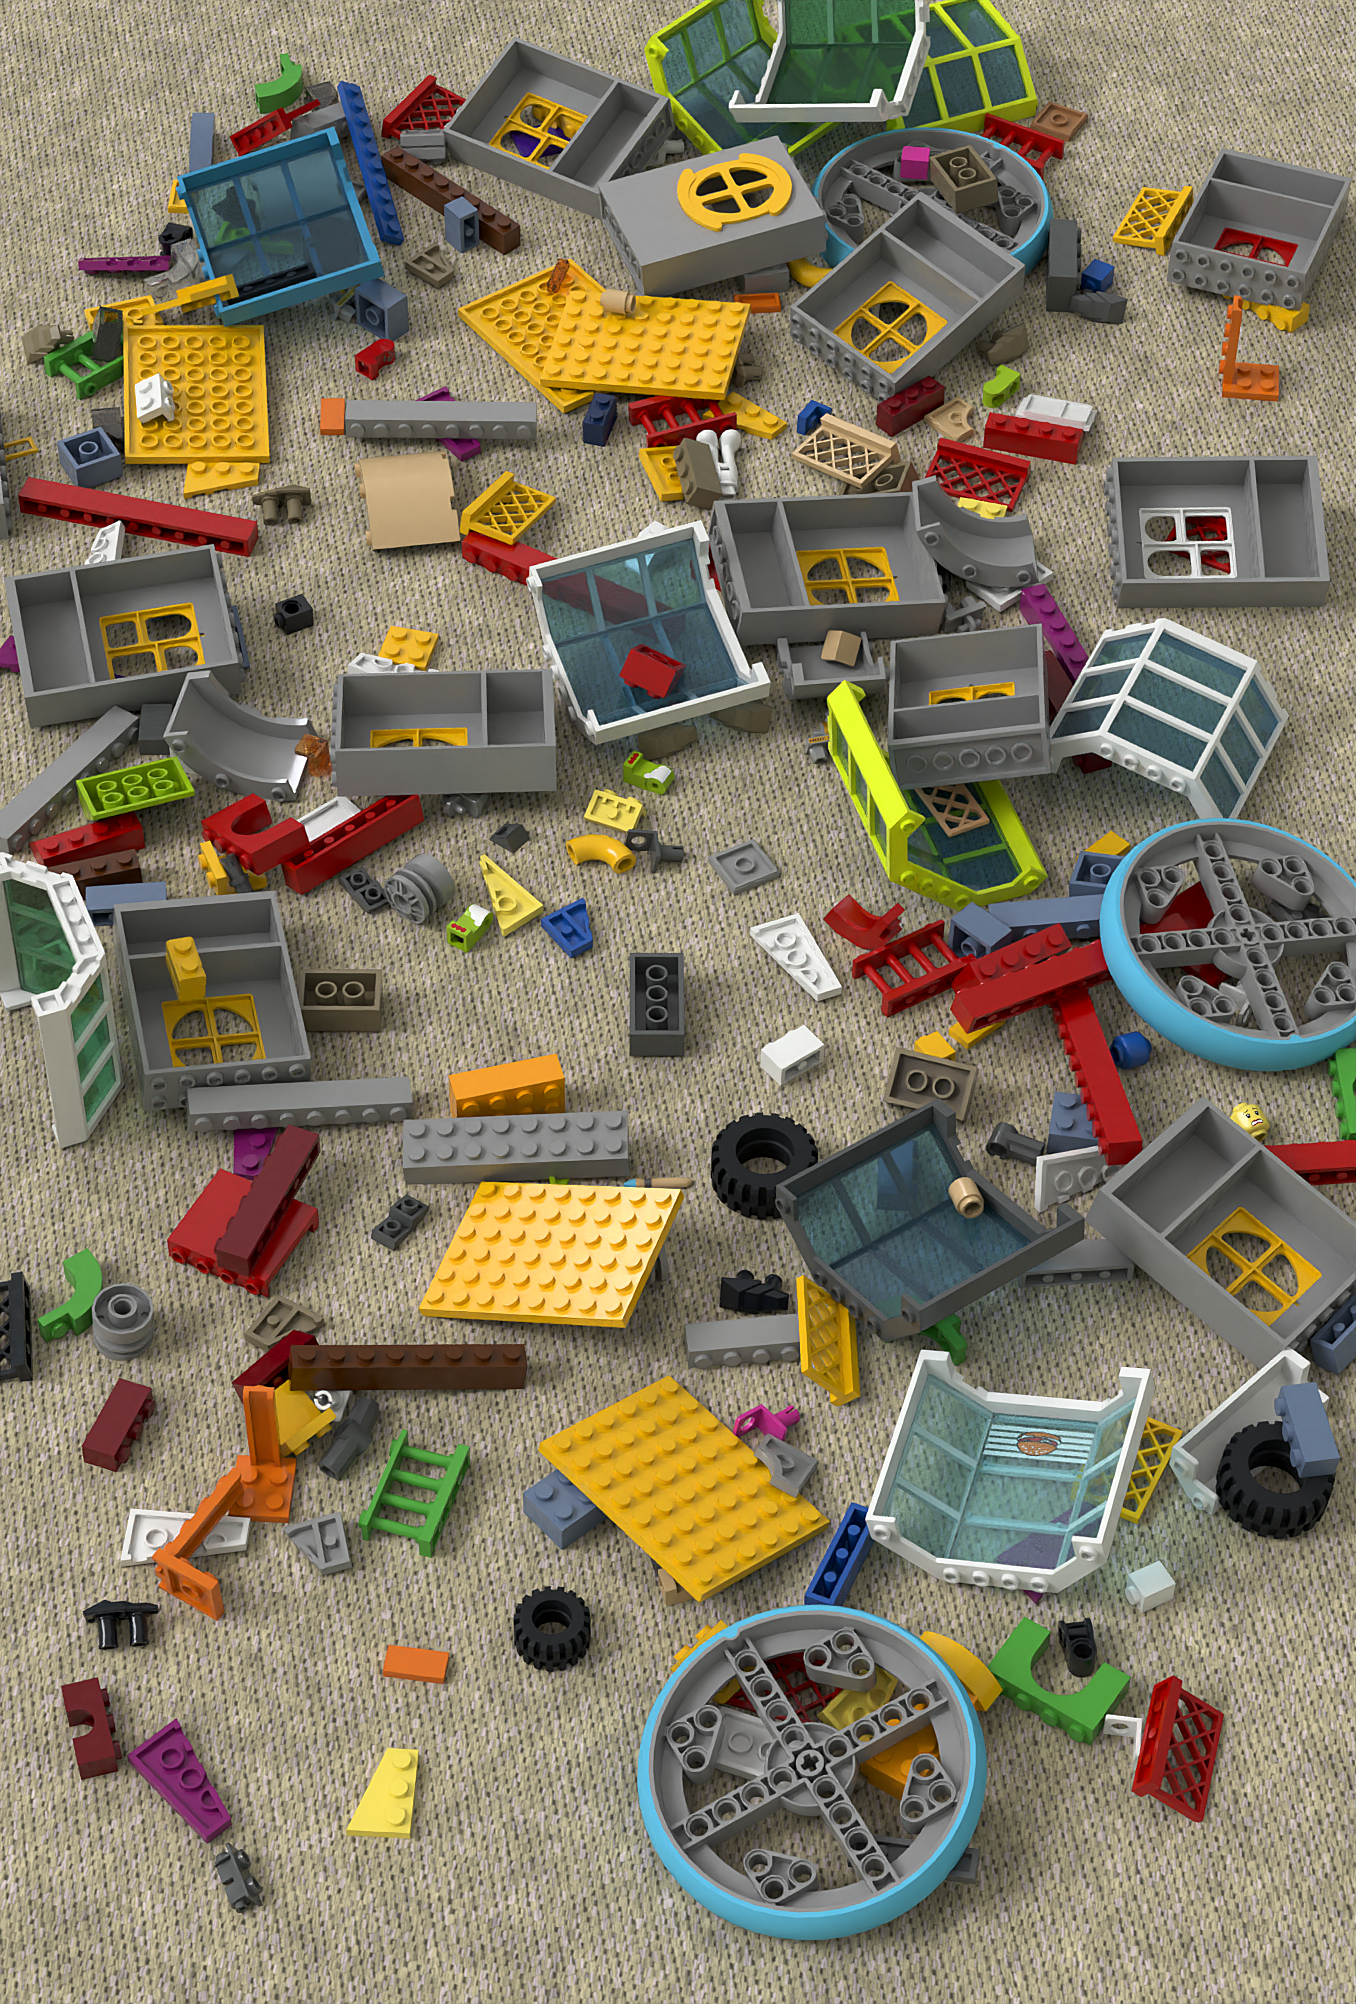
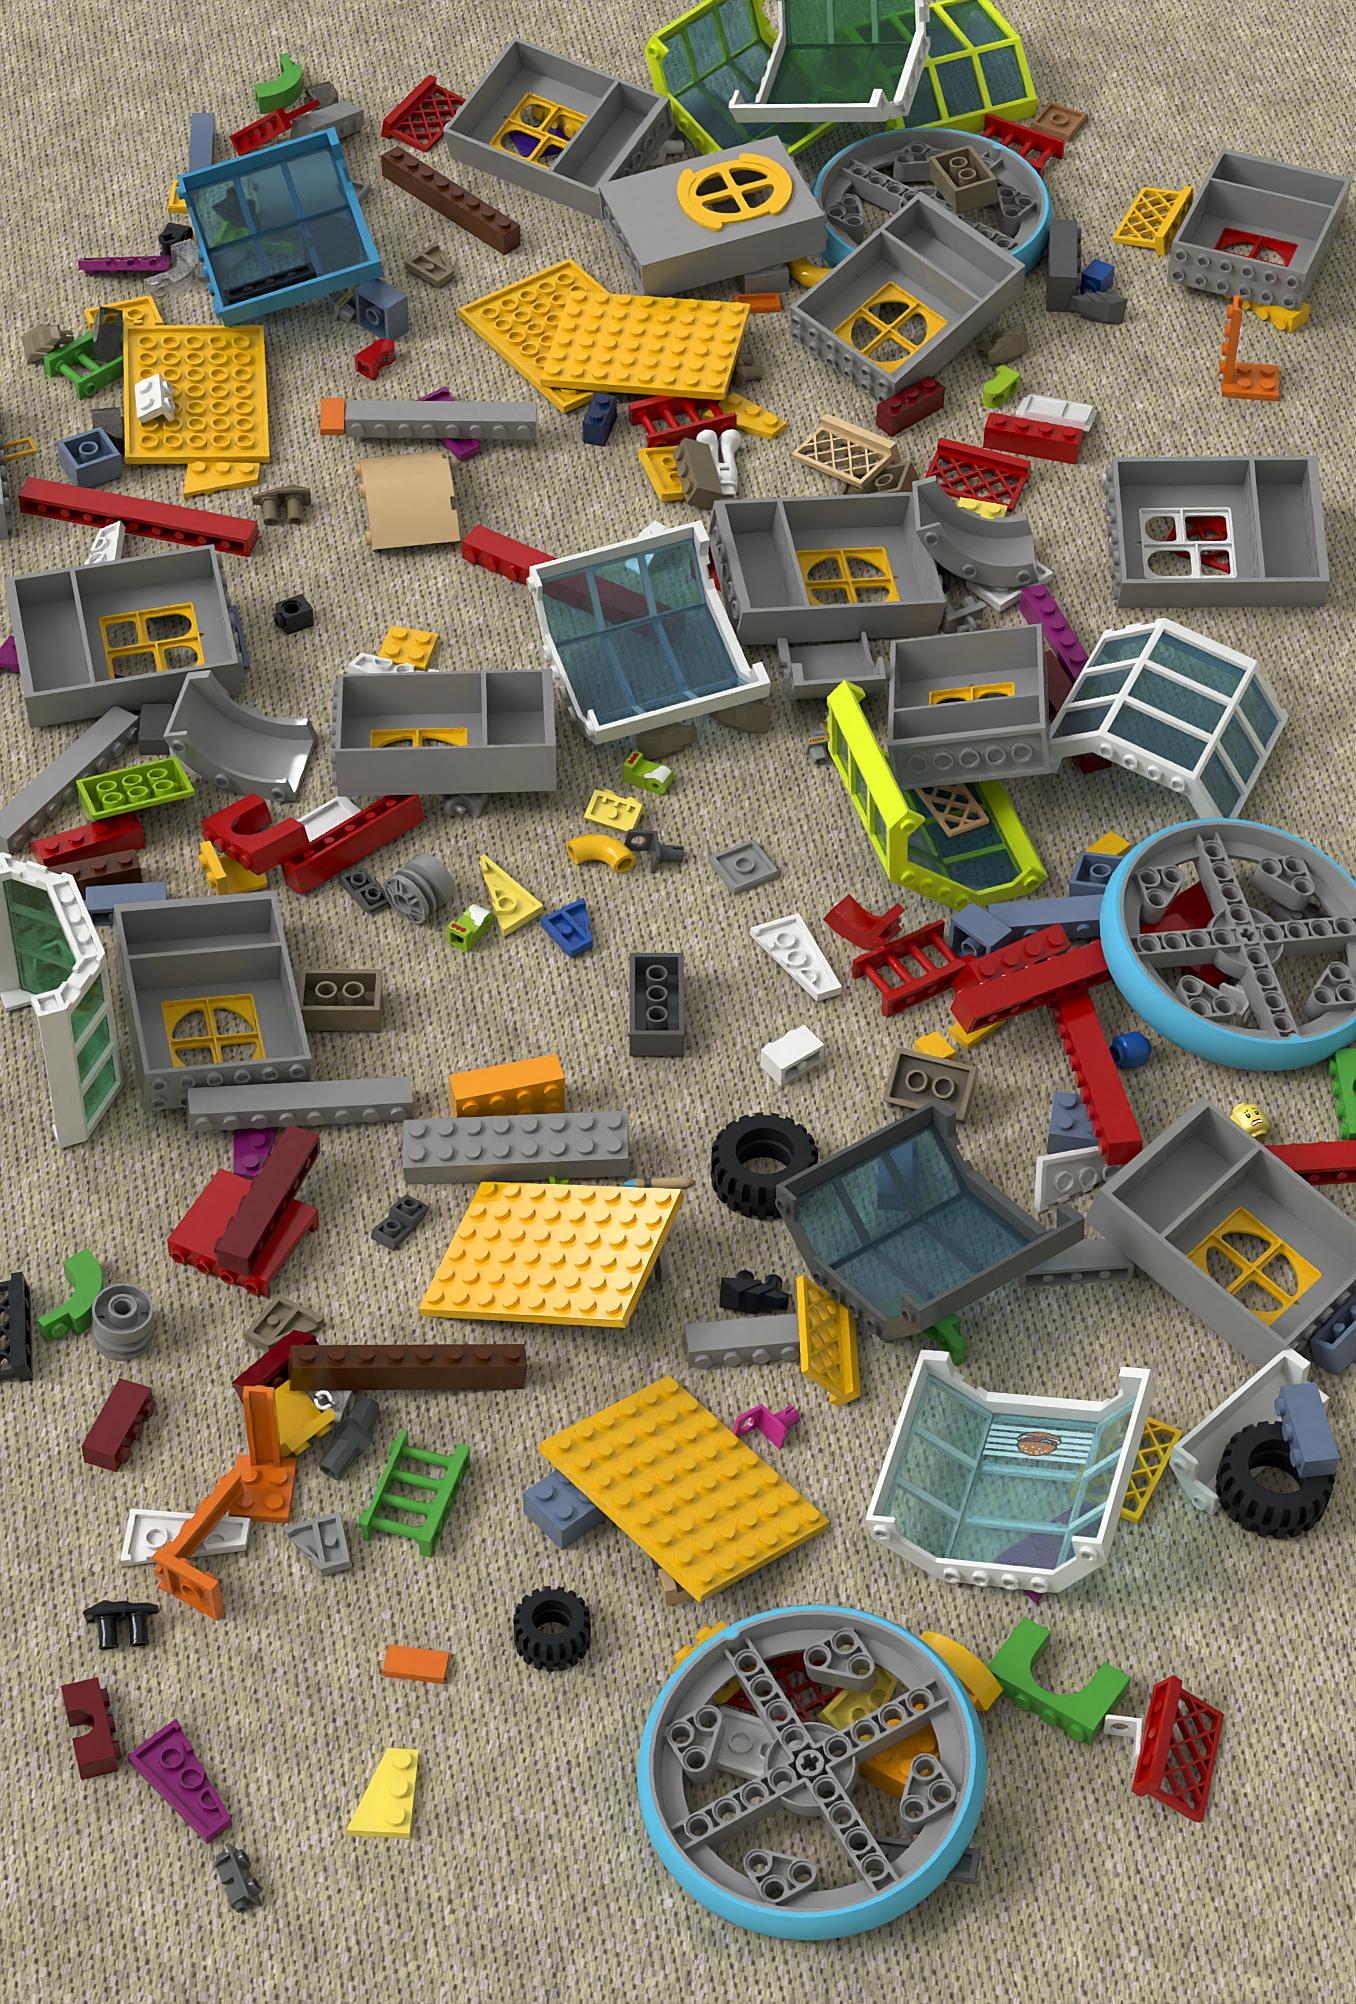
(185, 969): yellow brick -> none
(199, 295): yellow fence -> none
(236, 874): dark grey pin -> none
(316, 751): clear orange bracket -> none
(370, 163): blue plate -> none
(425, 144): light grey brick -> none
(461, 224): sand blue brick -> none
(492, 501): yellow fence -> none
(510, 837): dark grey slope -> none
(558, 275): clear orange axle -> none
(618, 301): tan brick -> none
(651, 671): red slope -> none
(787, 1465): light grey tile -> none
(811, 416): blue bracket -> none
(841, 647): tan panel -> none
(842, 1560): blue brick -> none
(915, 162): dark pink panel -> none
(952, 420): tan tile -> none
(966, 1197): tan brick -> none
(1007, 1142): dark grey piece -> none
(1078, 1643): black piece -> none
(1150, 1587): white brick -> none

